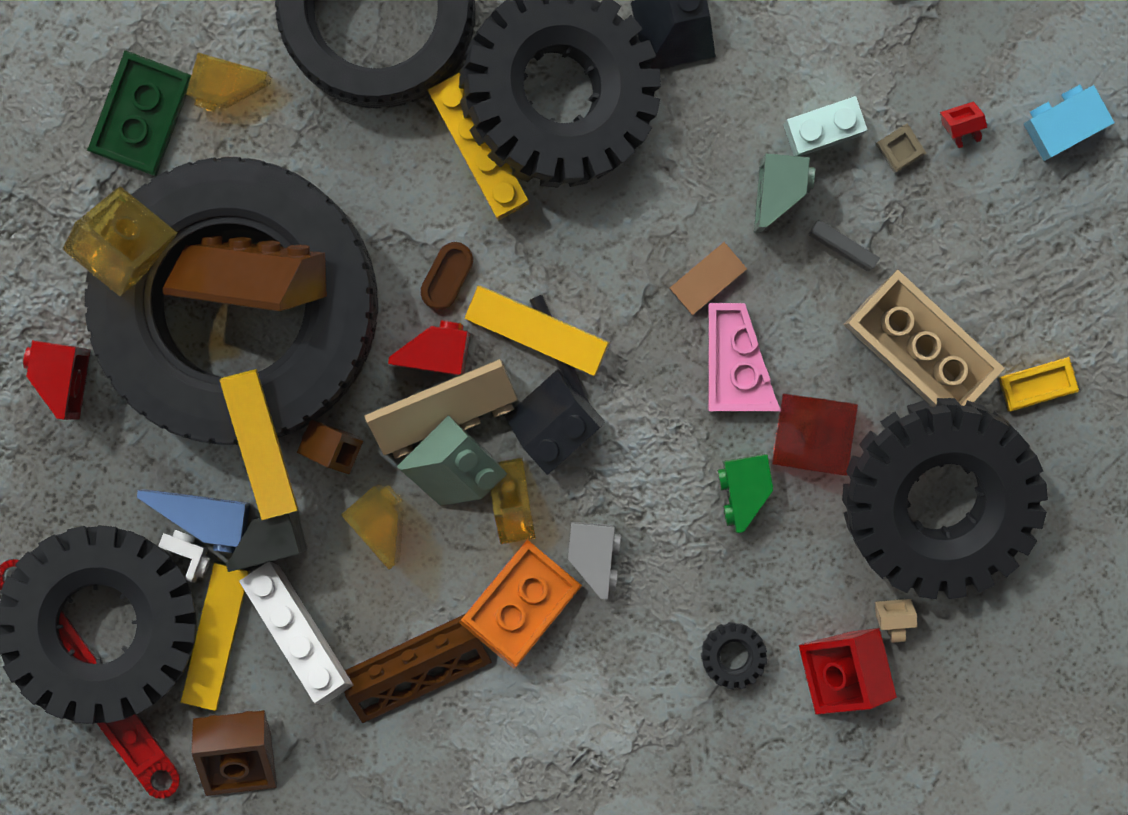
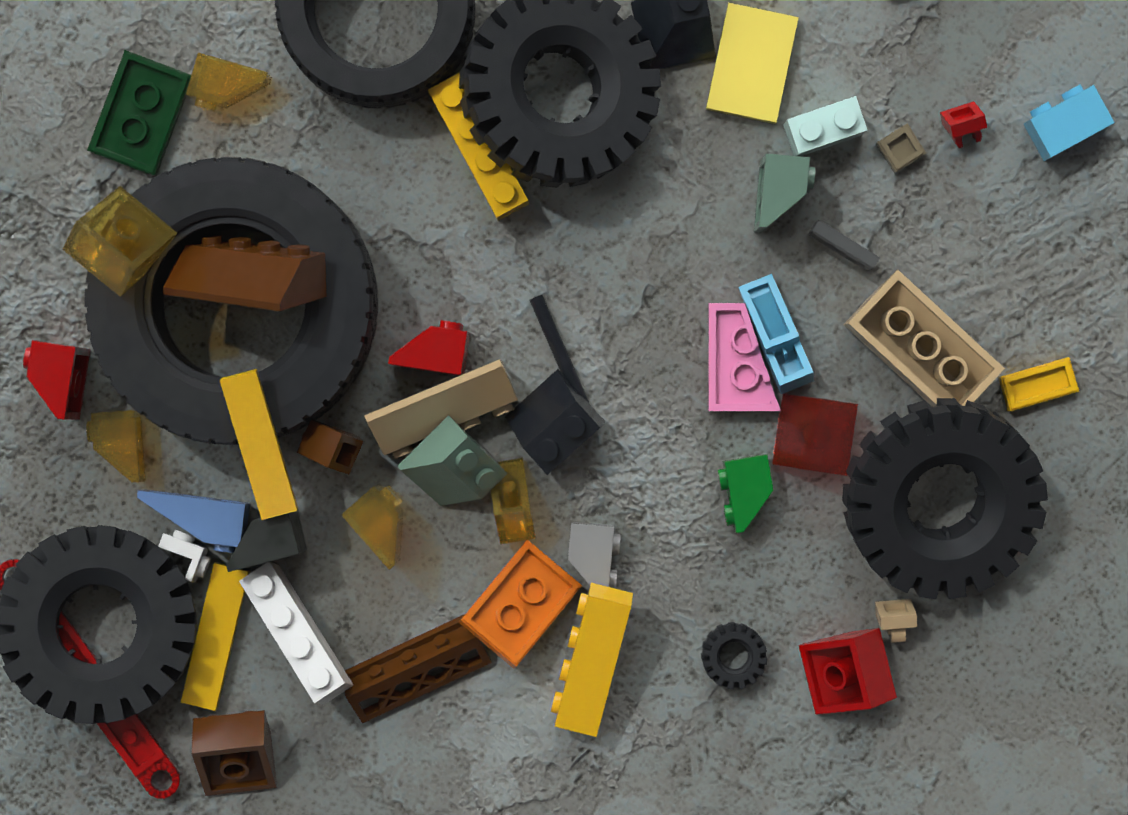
(119, 441): none -> clear yellow slope
(447, 275): reddish brown tile -> none
(537, 330): yellow tile -> none
(593, 659): none -> yellow brick
(708, 278): medium nougat tile -> none
(752, 63): none -> light yellow tile
(776, 334): none -> medium azure slope

